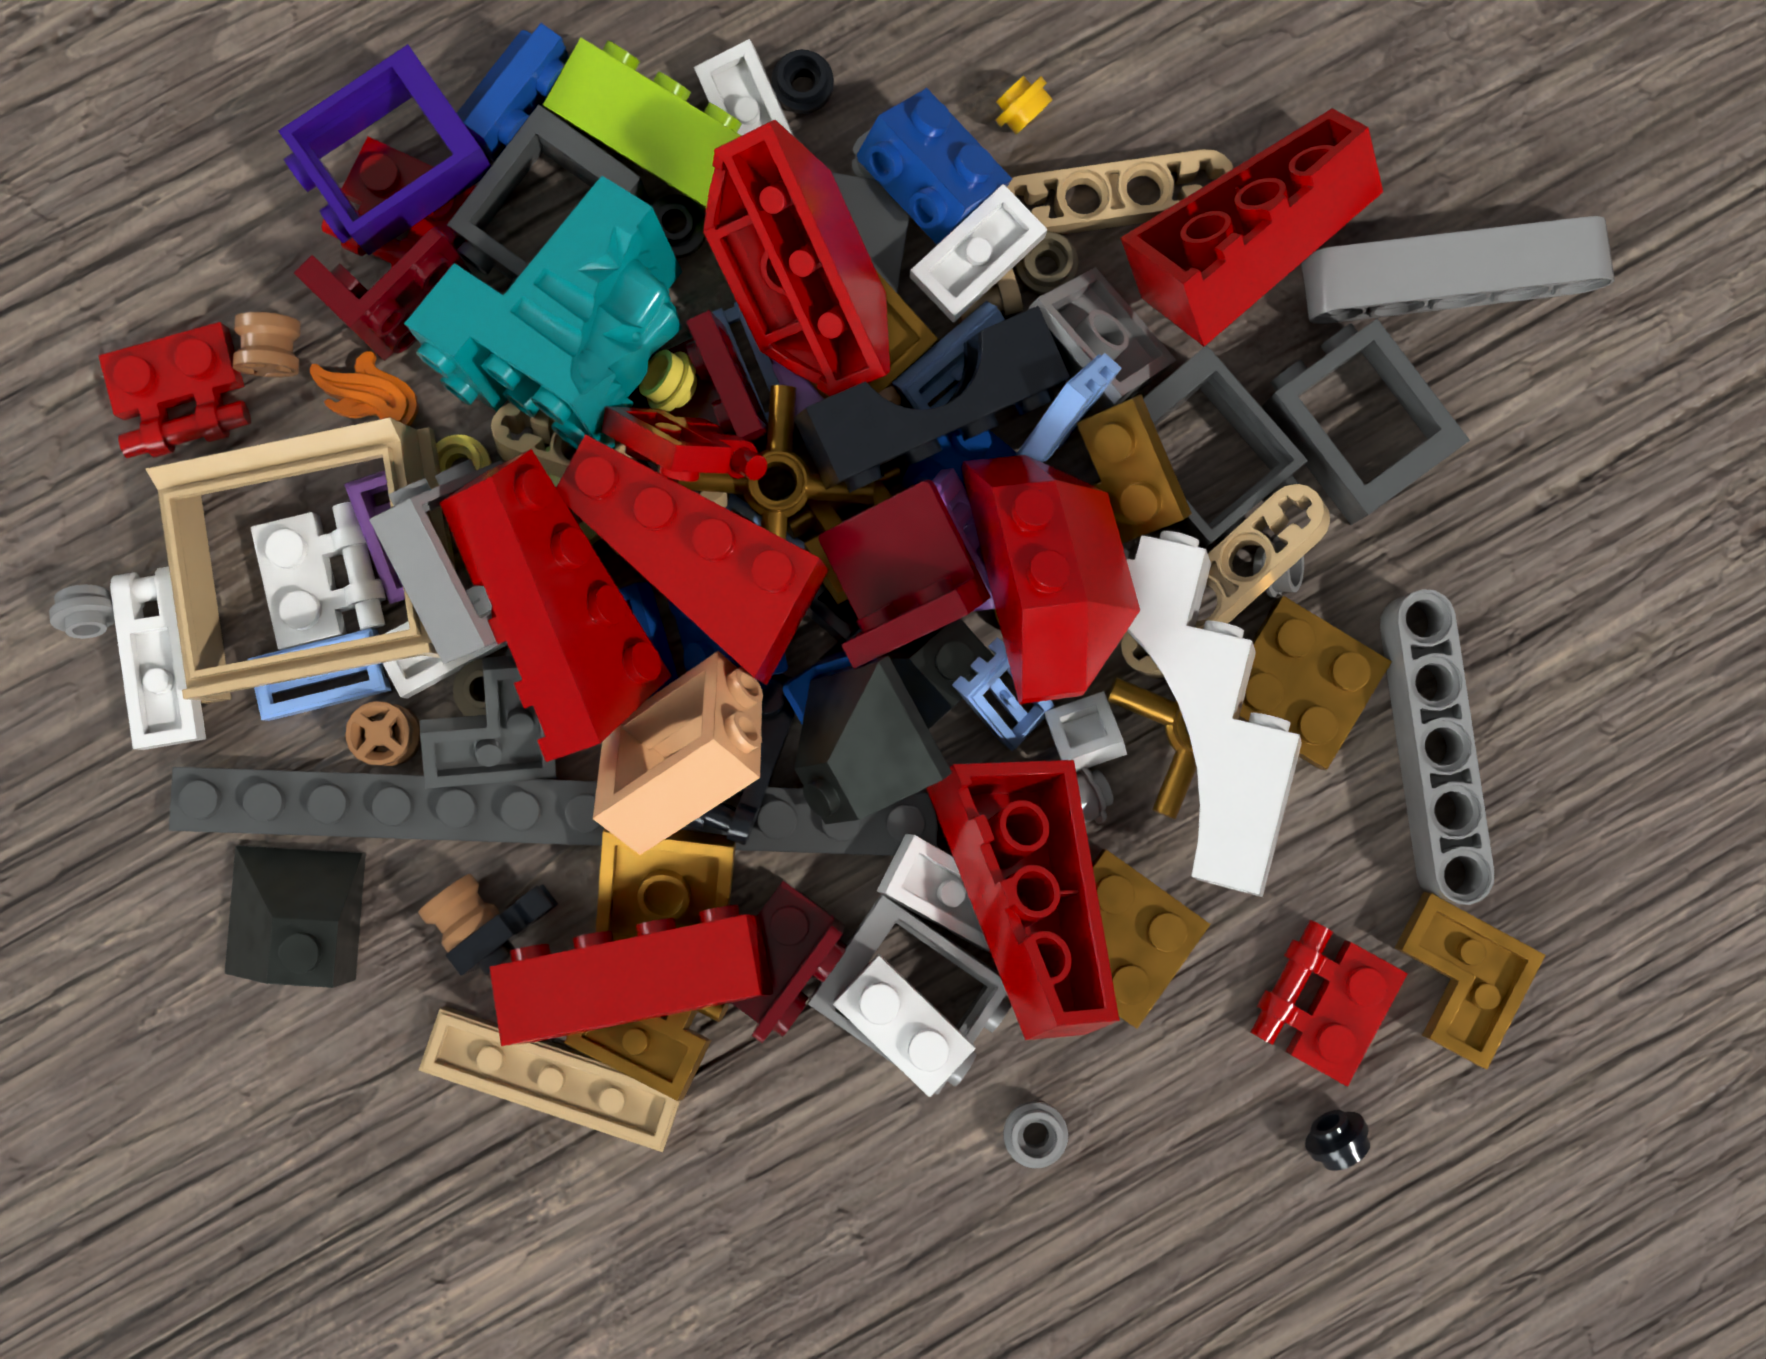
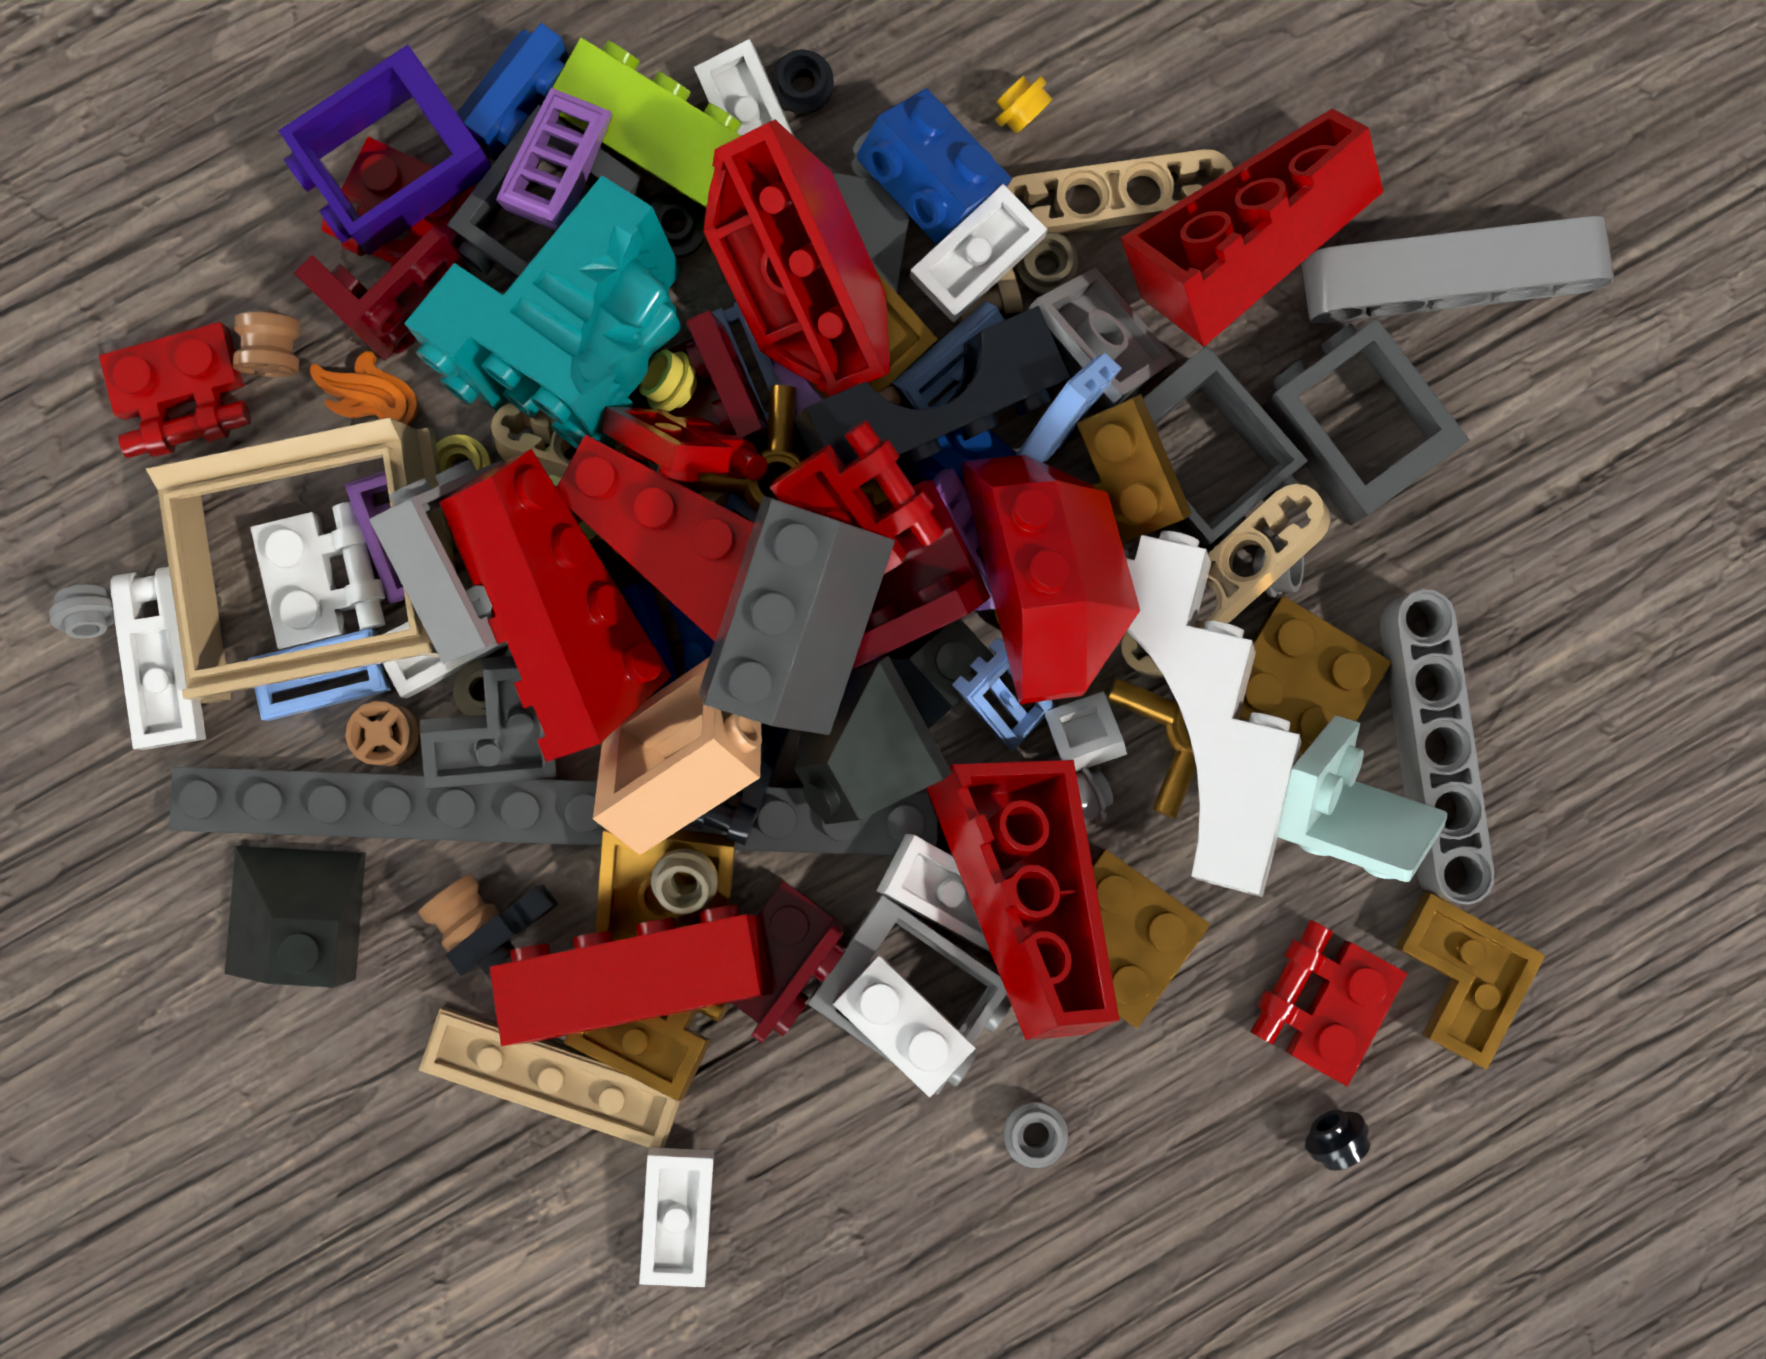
(524, 170): none -> medium lavender slope
(676, 1217): none -> white plate
(678, 896): none -> dark tan plate
(795, 618): none -> dark grey slope
(833, 490): none -> red plate
(1351, 820): none -> light aqua bracket

